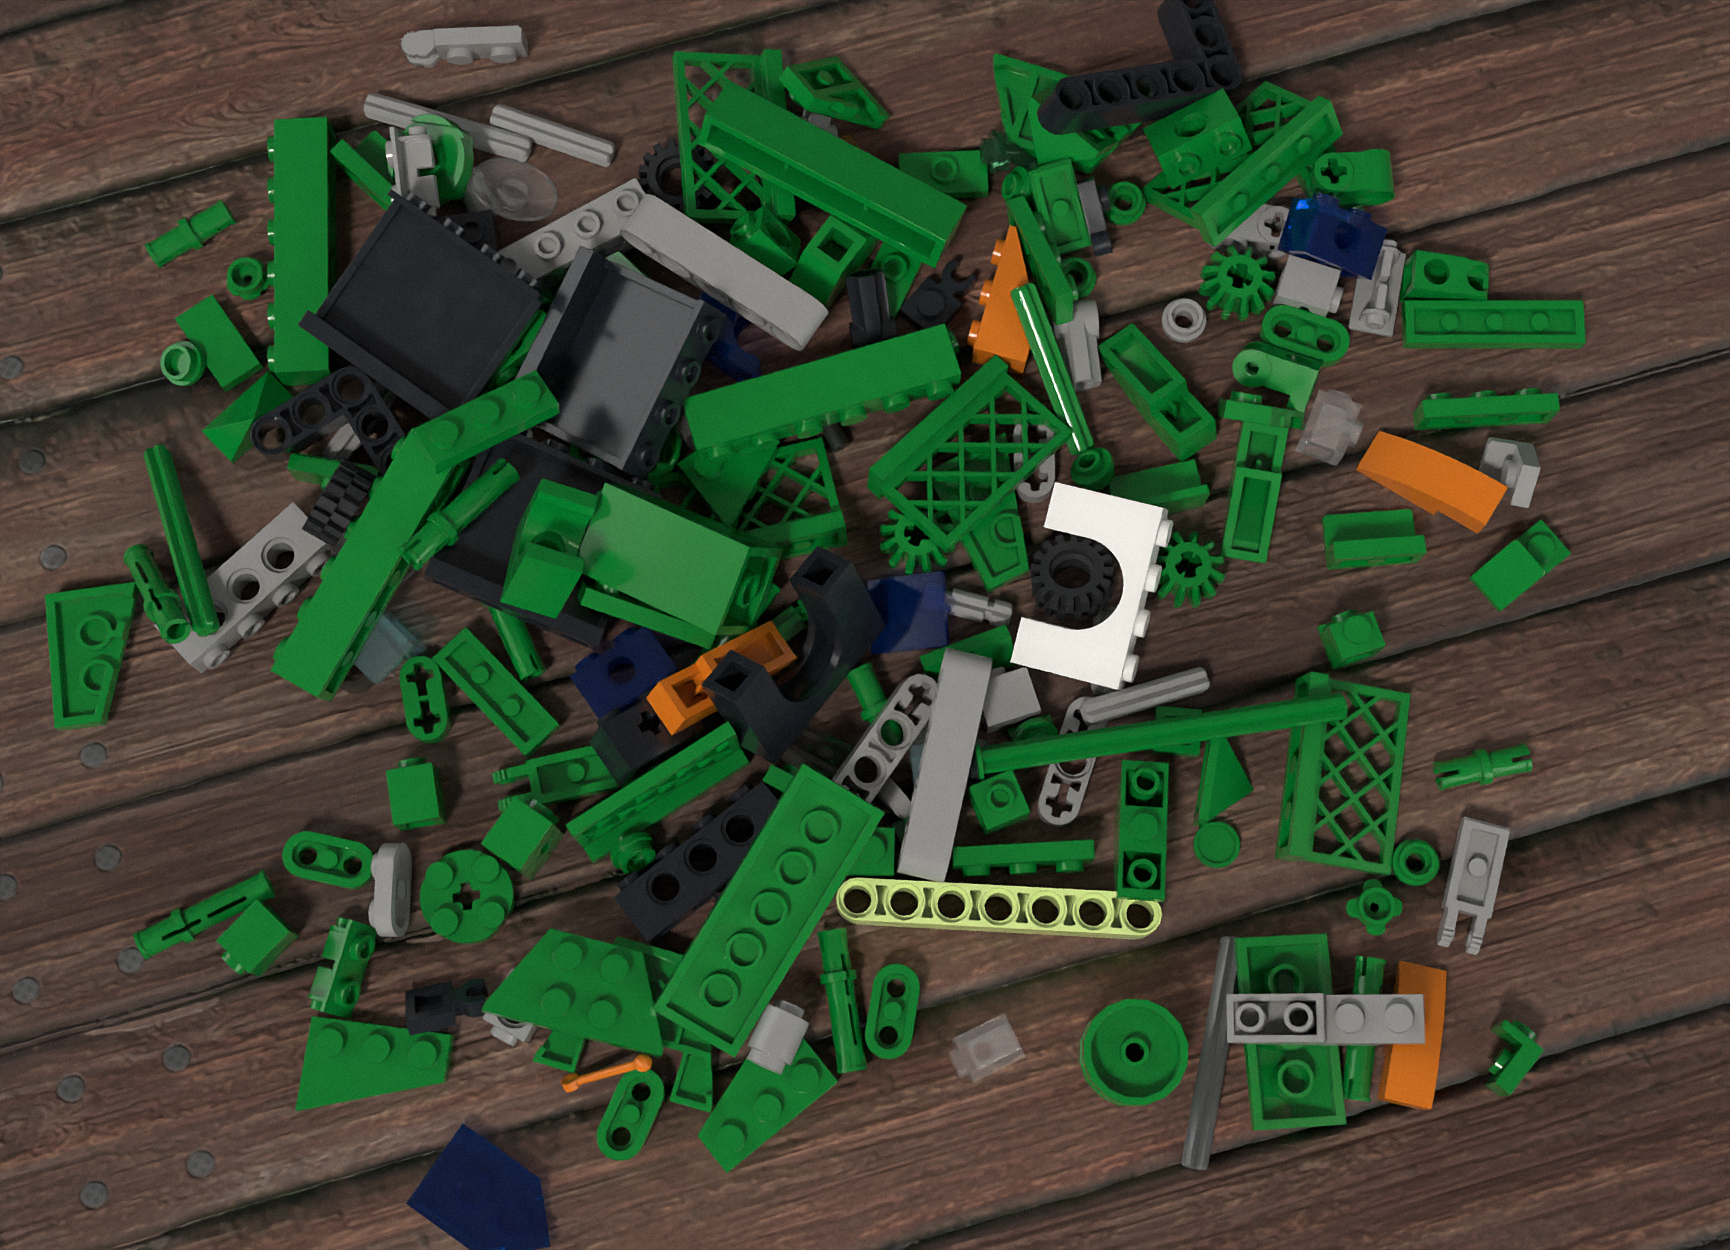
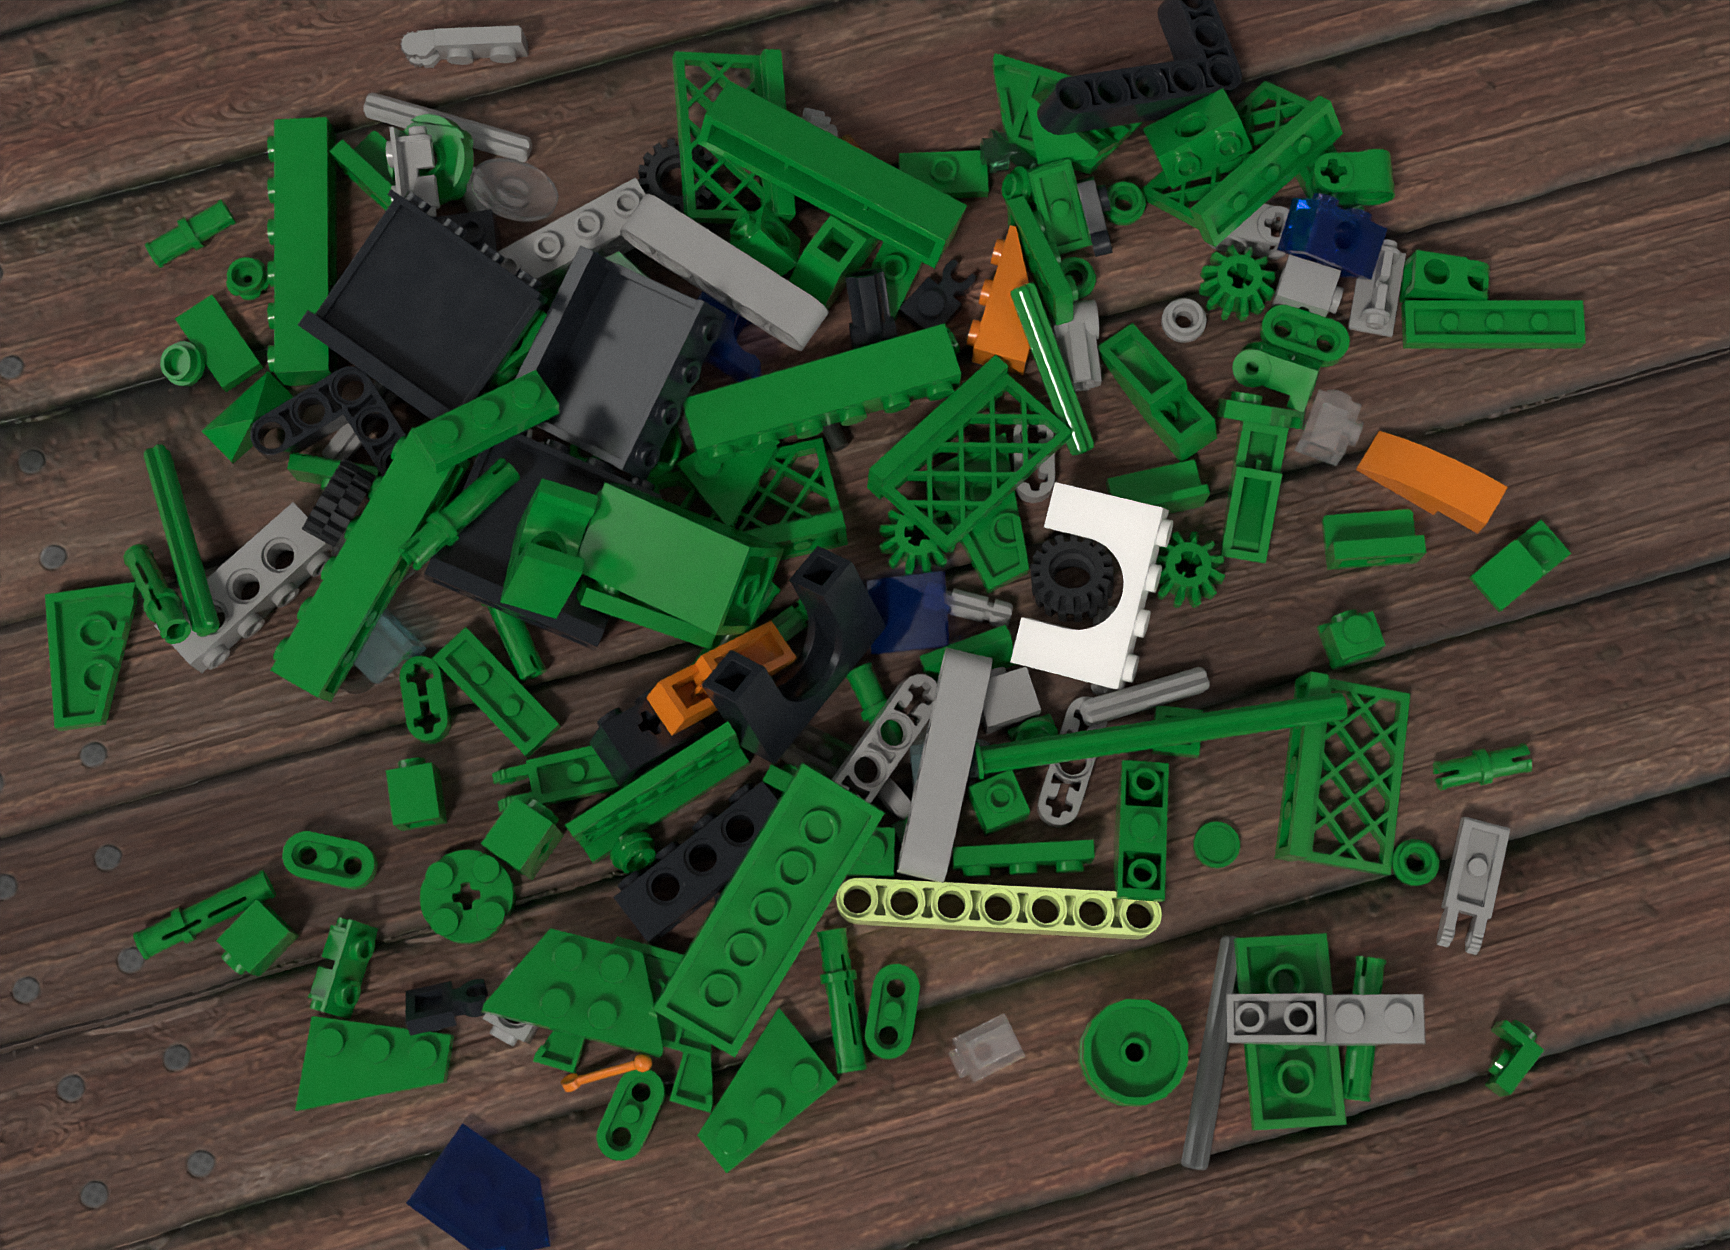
(392, 894): light grey plate -> none
(554, 135): light grey axle -> none
(631, 647): clear blue brick -> none
(777, 1036): light grey brick -> none
(832, 91): green wing -> none
(1093, 469): green plate -> none
(1220, 782): green slope -> none
(1387, 907): green plate -> none
(1412, 1069): orange slope -> none
(1486, 409): green plate -> none
(1514, 466): light grey bracket -> none

